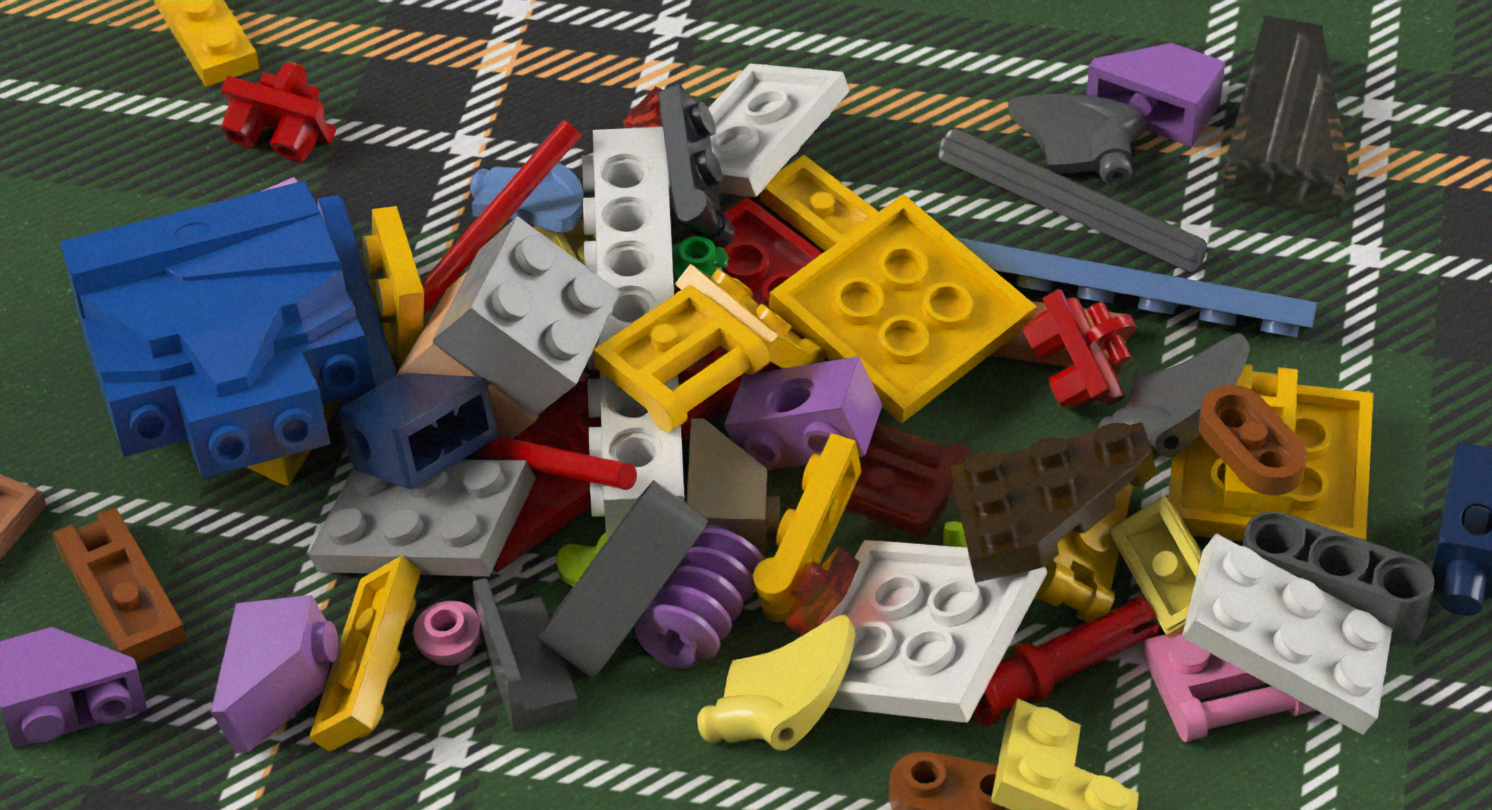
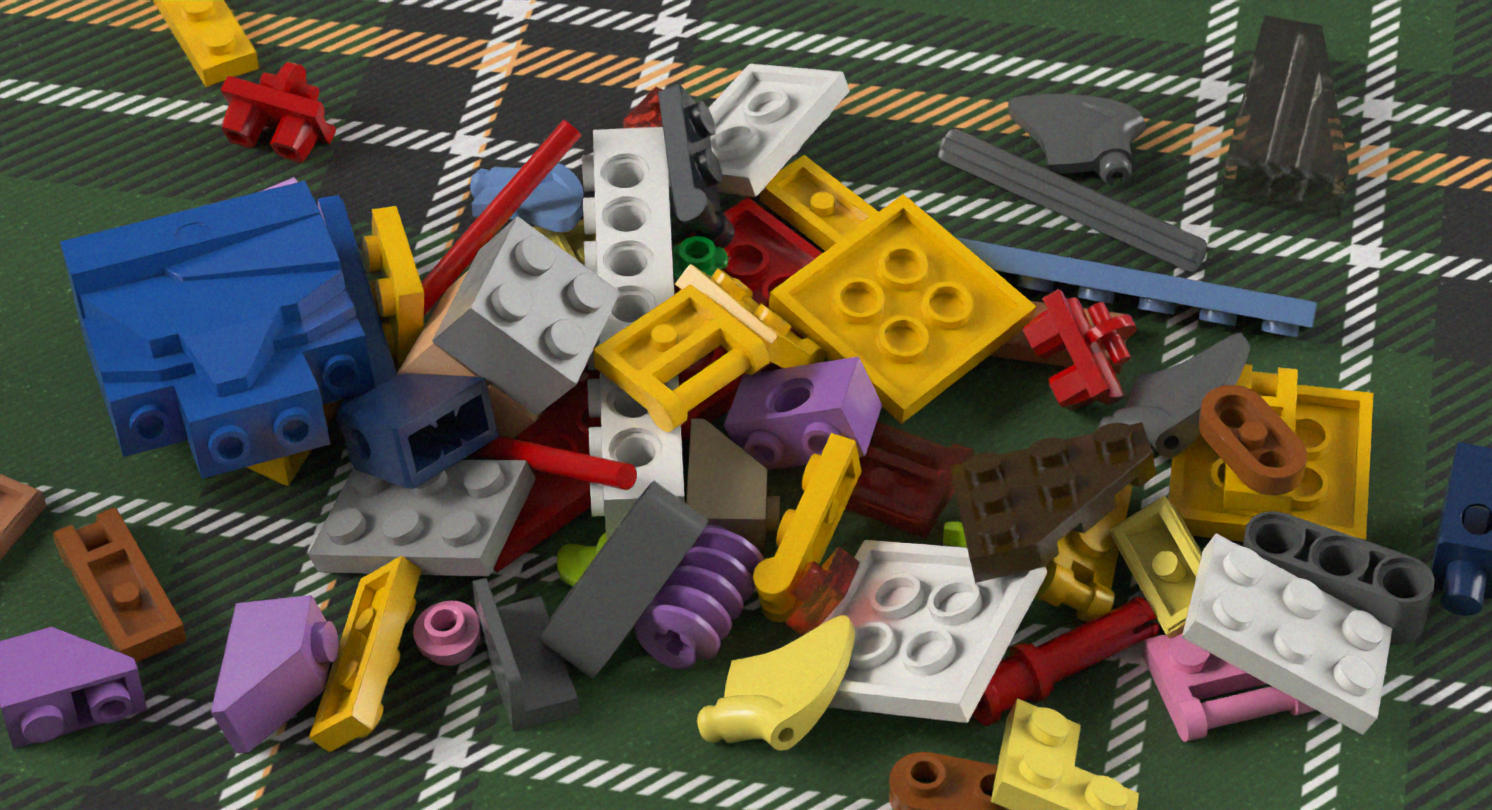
(1166, 84): medium lavender slope -> none

